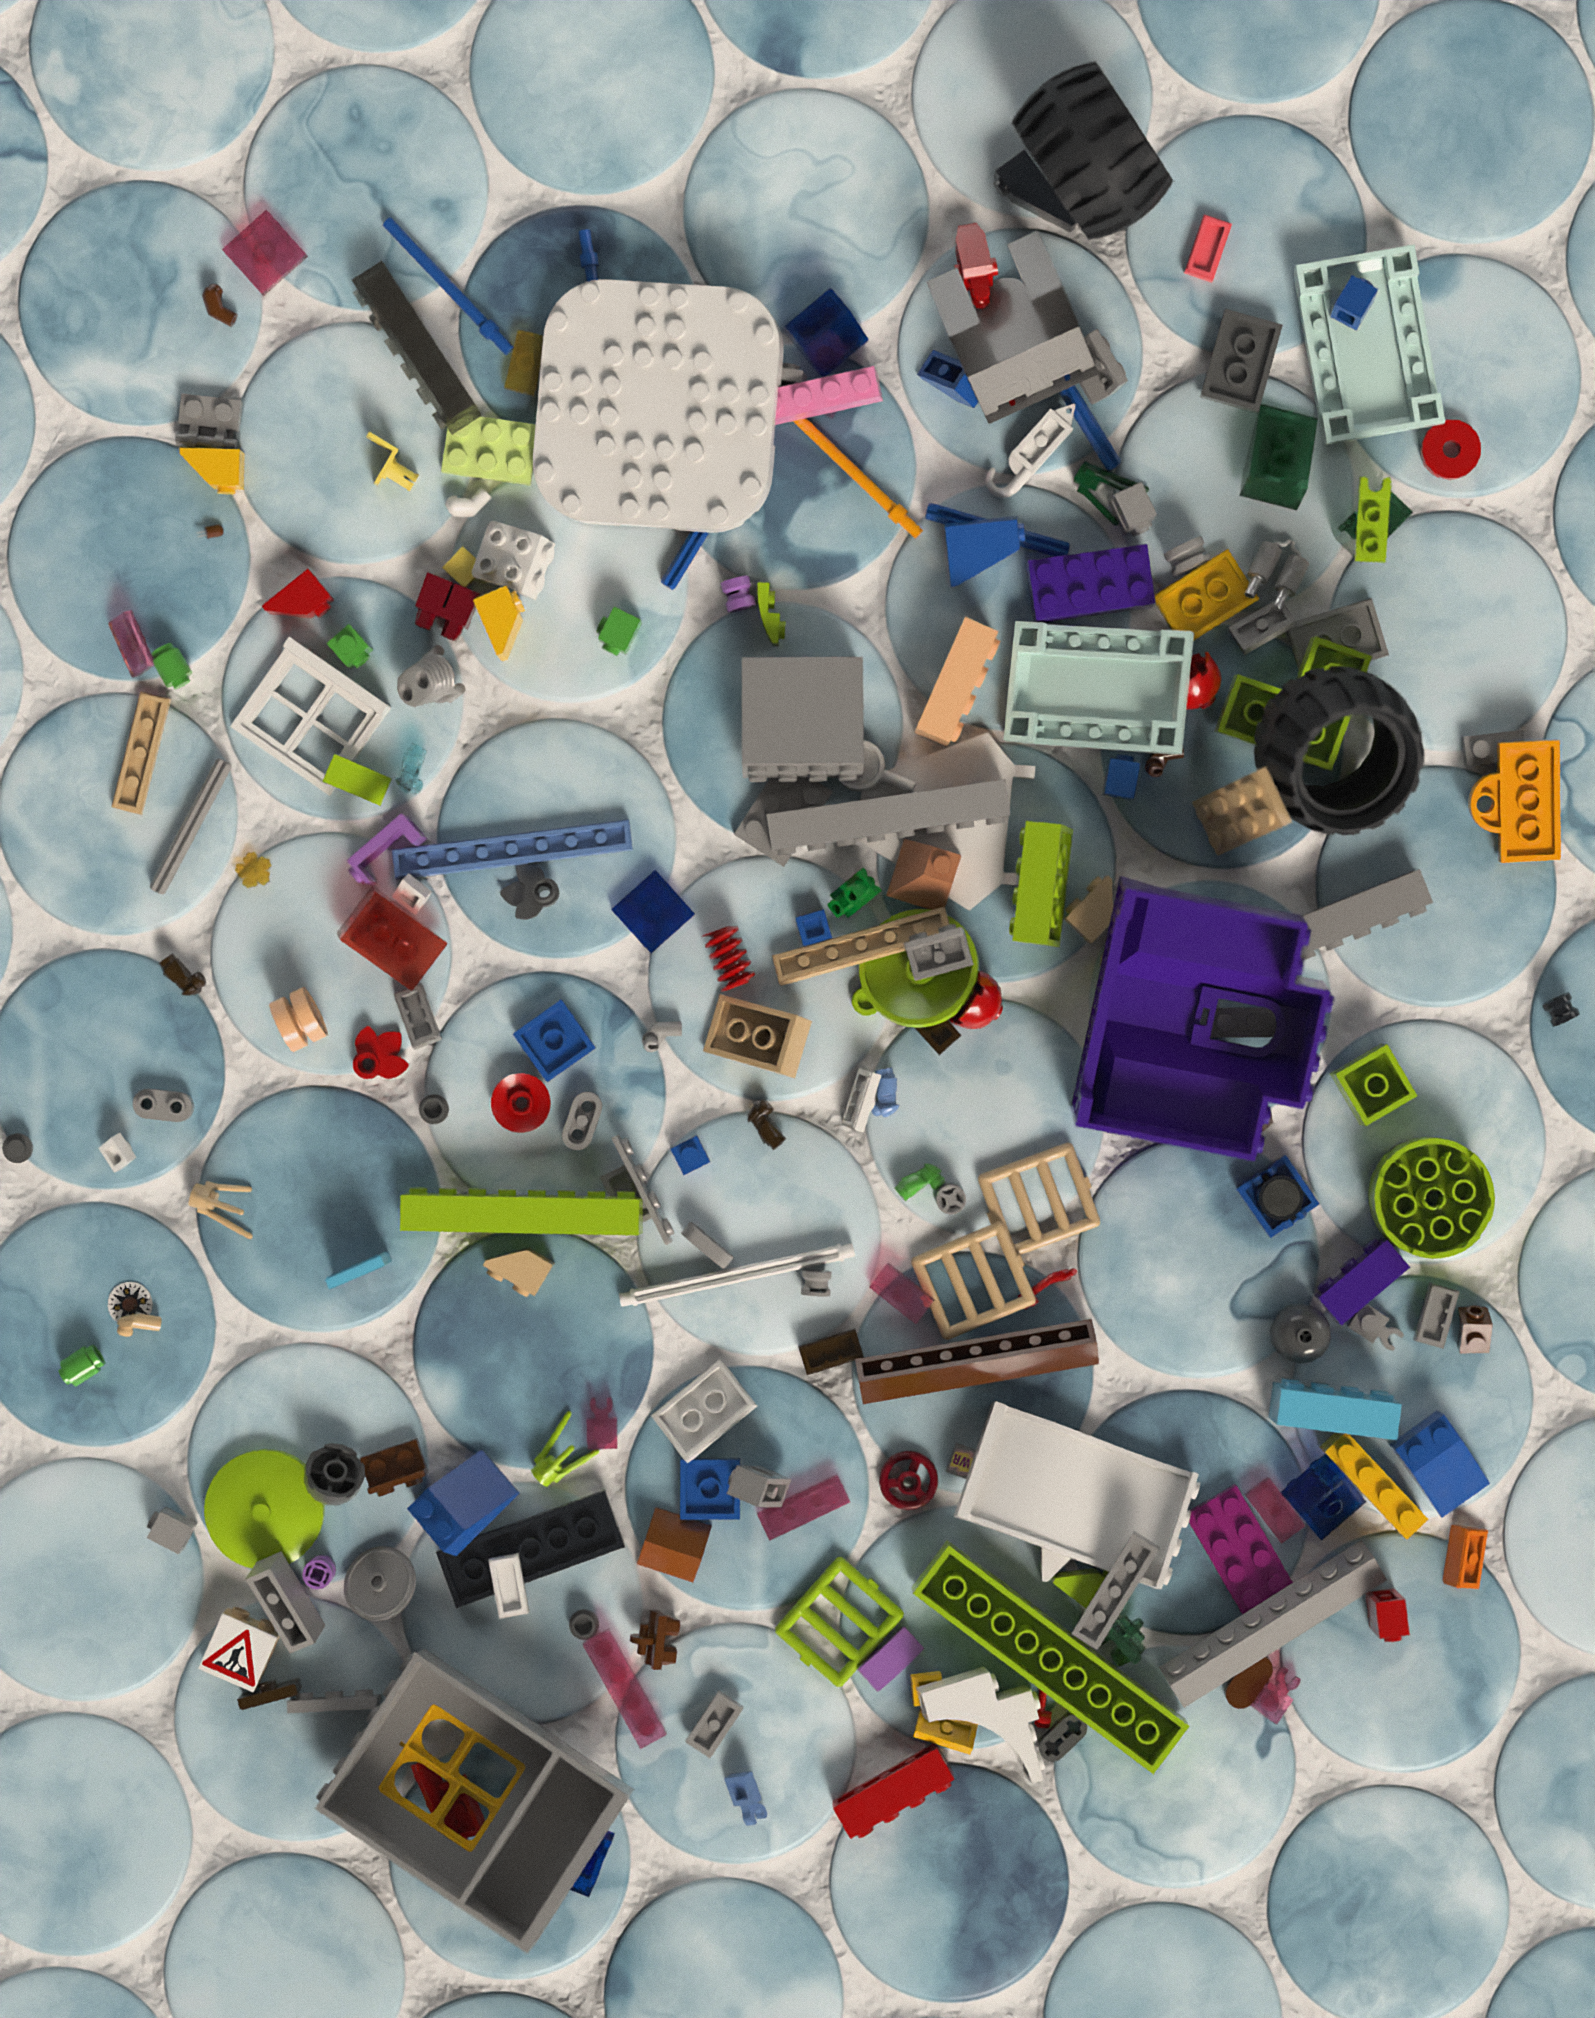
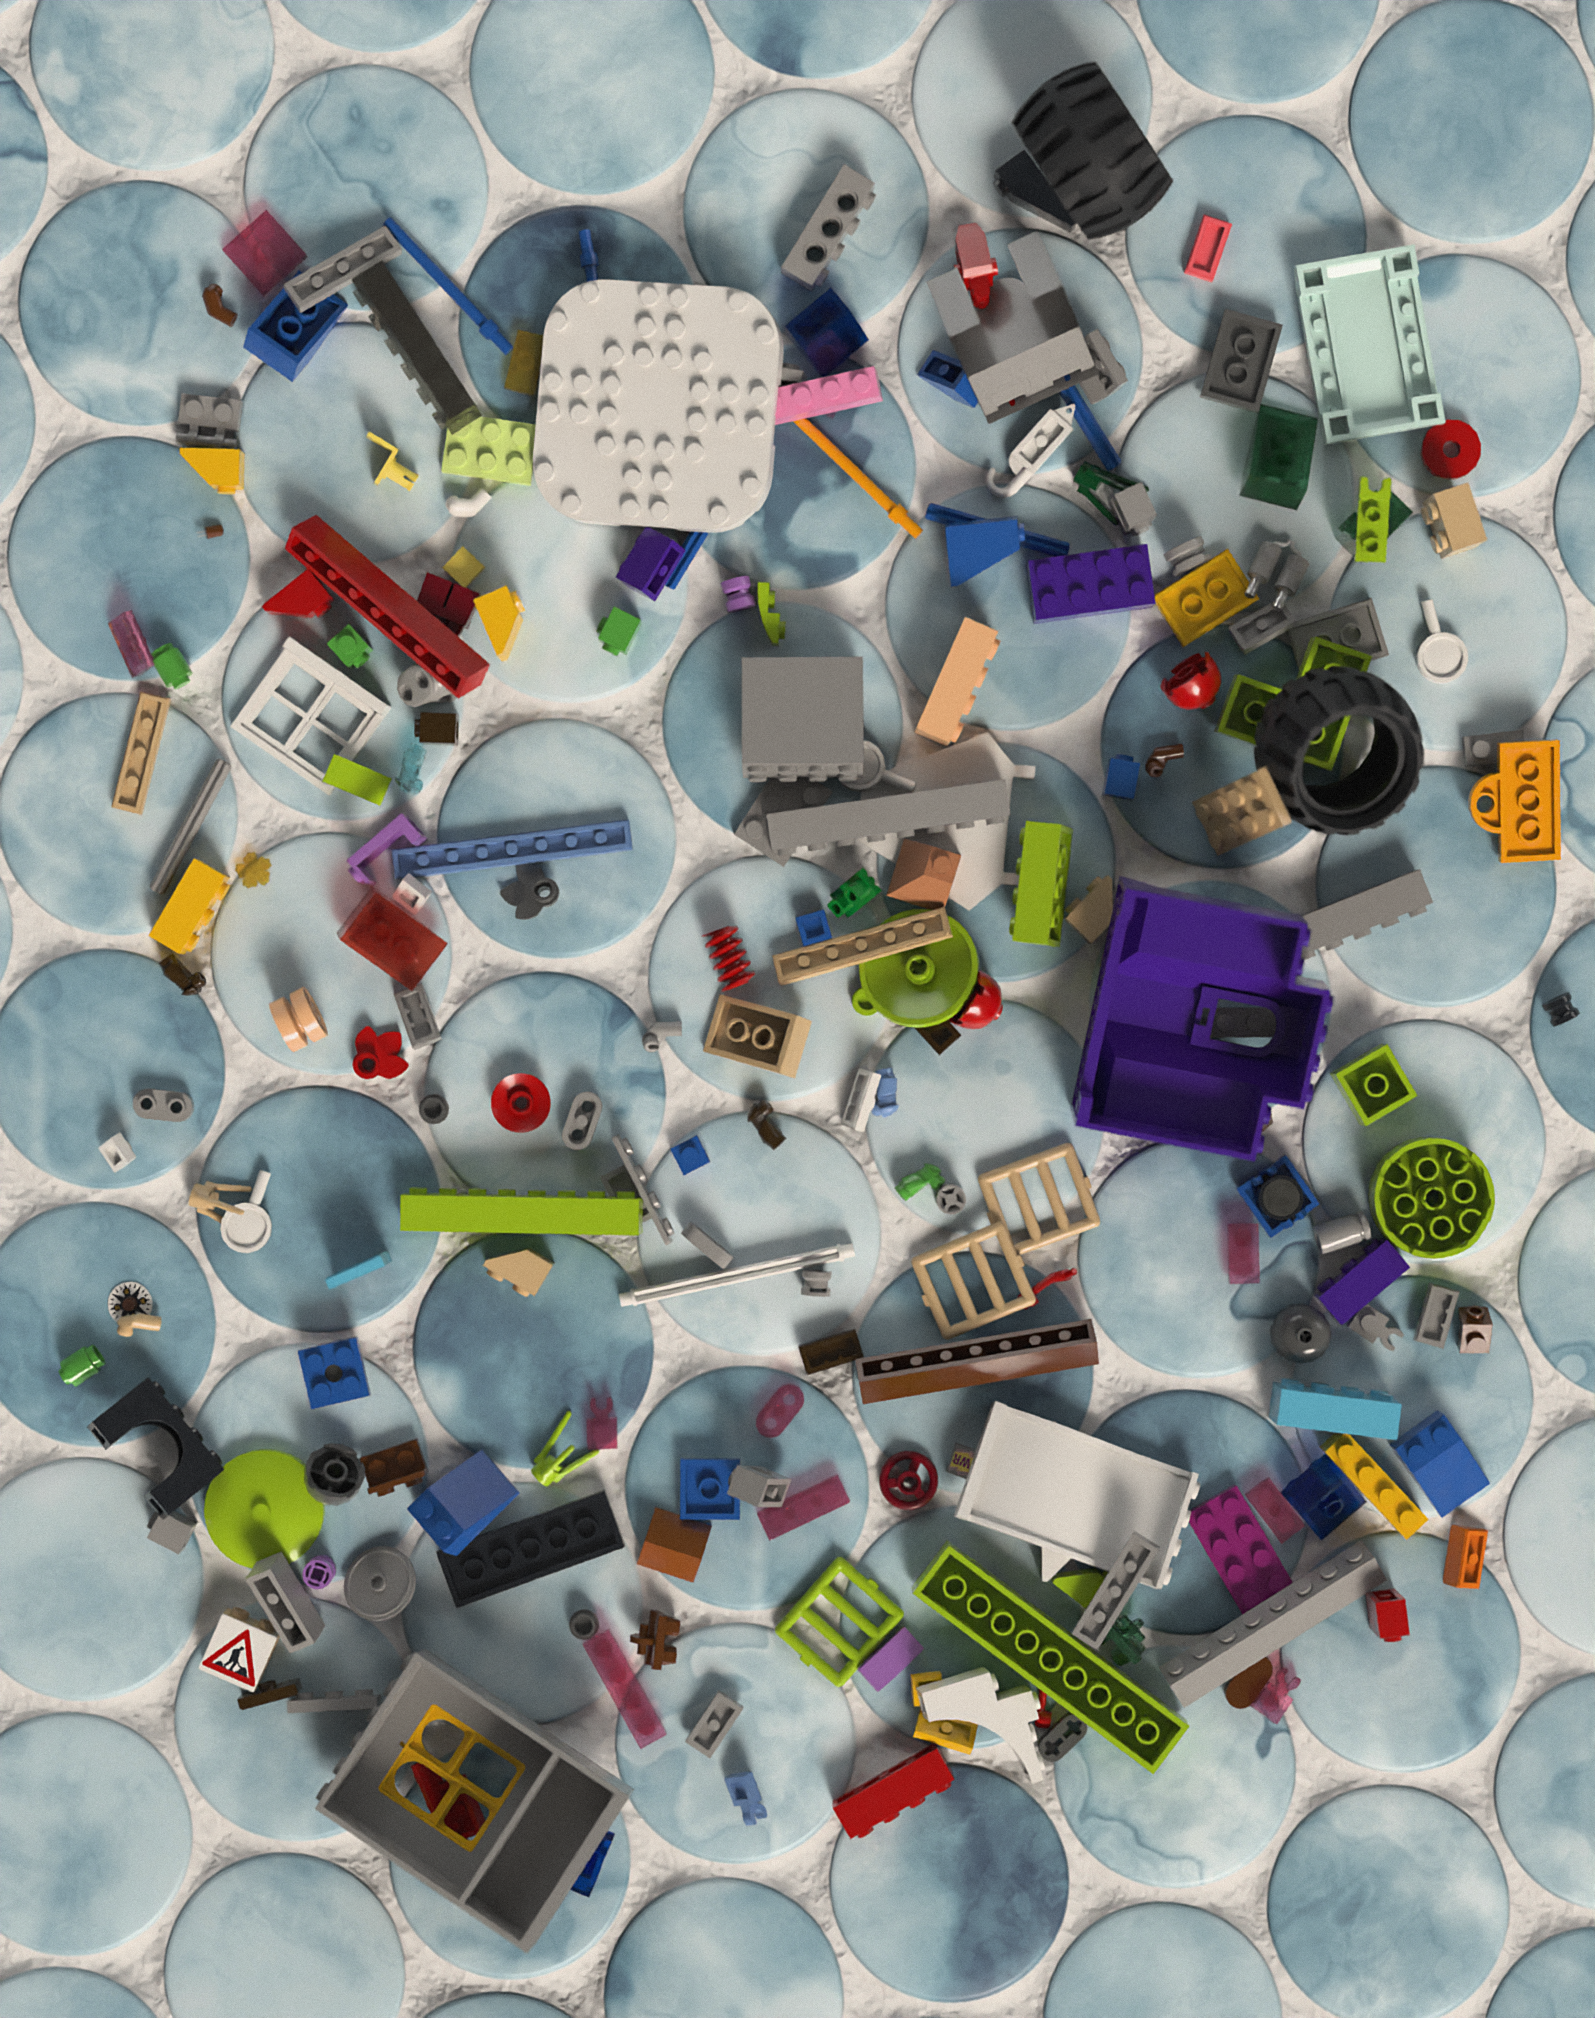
(17, 1148): dark grey plate -> none
(148, 1406): none -> black arch
(190, 907): none -> yellow brick
(253, 1228): none -> white piece
(291, 338): none -> blue slope
(334, 1372): none -> blue piece
(341, 268): none -> light grey plate
(387, 606): none -> red brick
(437, 728): none -> dark brown brick
(508, 1585): white tile -> none
(513, 559): white bracket -> none
(554, 1040): blue plate -> none
(650, 563): none -> dark purple brick
(653, 911): clear blue plate -> none
(704, 1410): white tile -> none
(779, 1410): none -> clear pink plate
(846, 185): none -> light grey brick
(902, 1293): clear pink plate -> none
(938, 952): light grey bracket -> none
(1098, 687): light aqua slope -> none
(1243, 1253): none -> clear pink plate
(1342, 1232): none -> light grey piece
(1354, 302): blue brick -> none
(1442, 654): none -> white piece
(1453, 521): none -> tan brick

